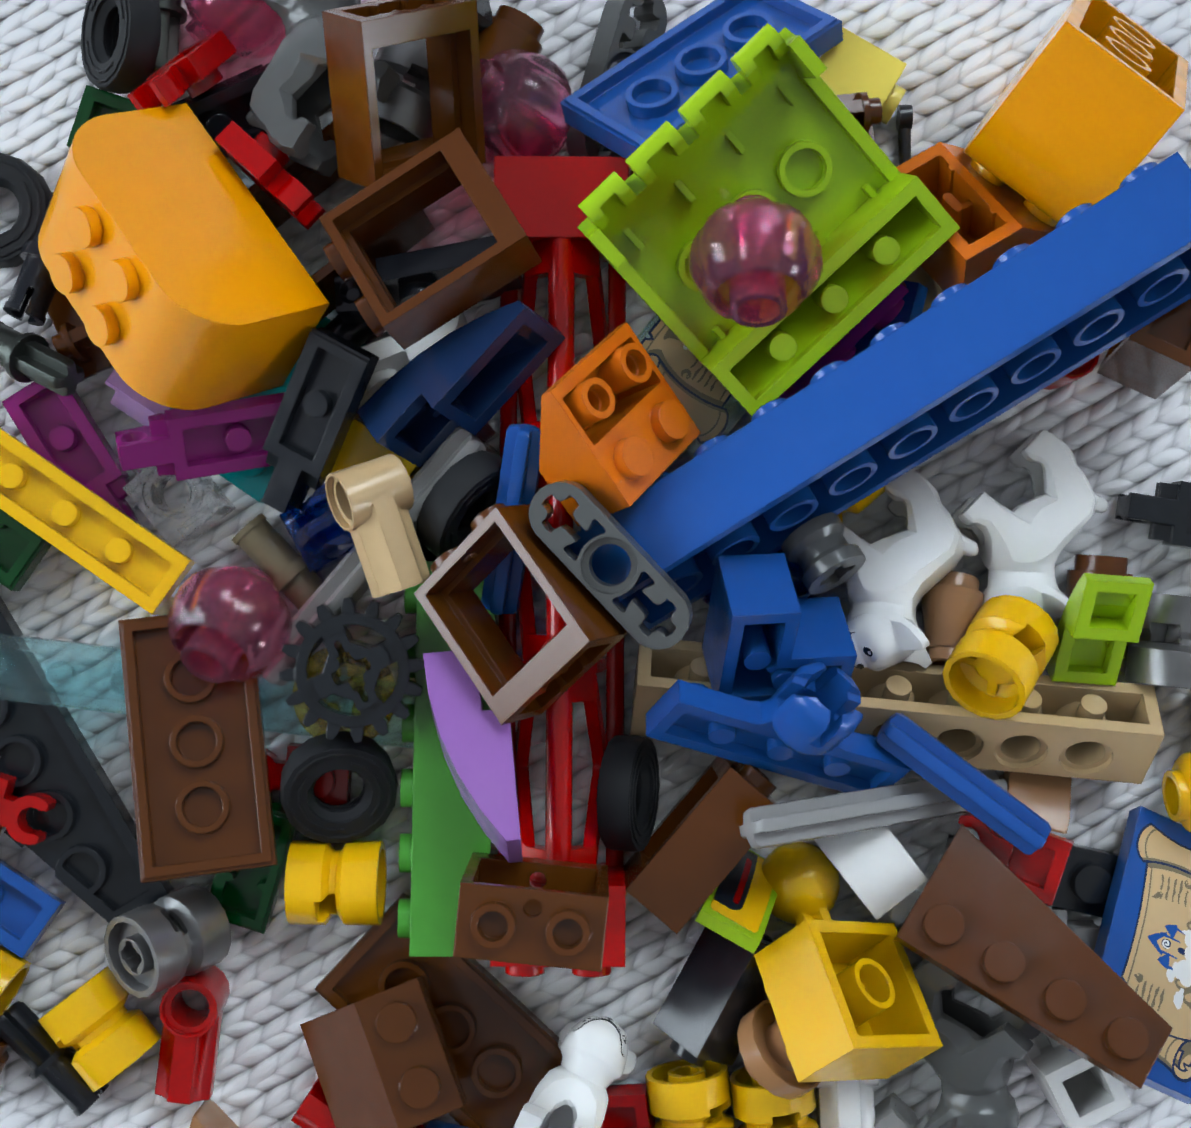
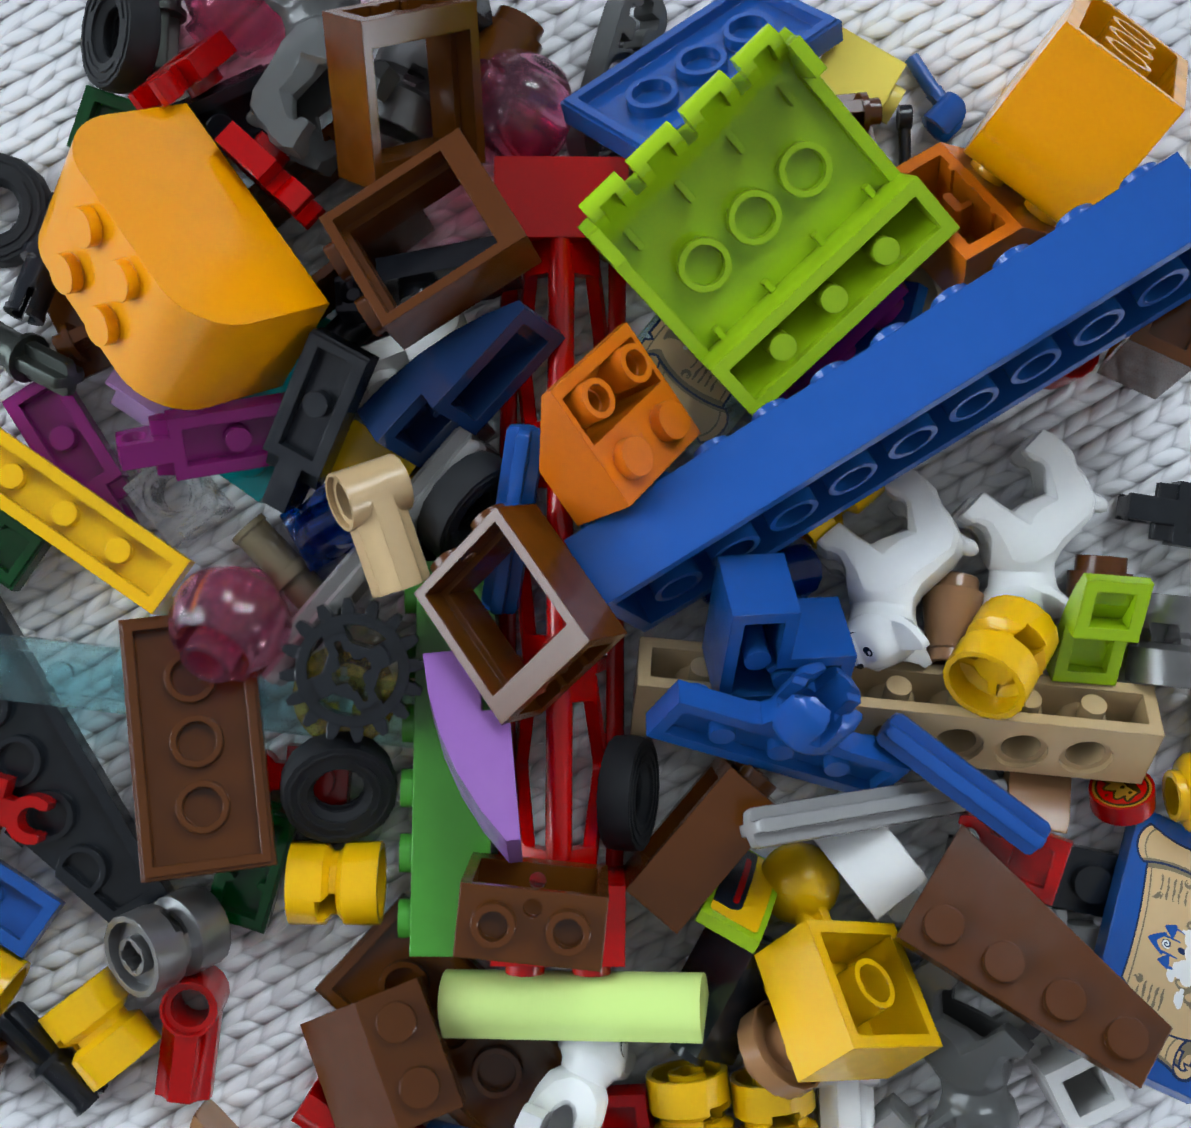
(573, 1007): none -> yellowish green brick
(586, 514): dark grey beam -> none
(755, 260): clear pink plant -> none
(823, 553): dark grey wheel -> none
(948, 109): none -> blue hand
(1122, 802): none -> red tile

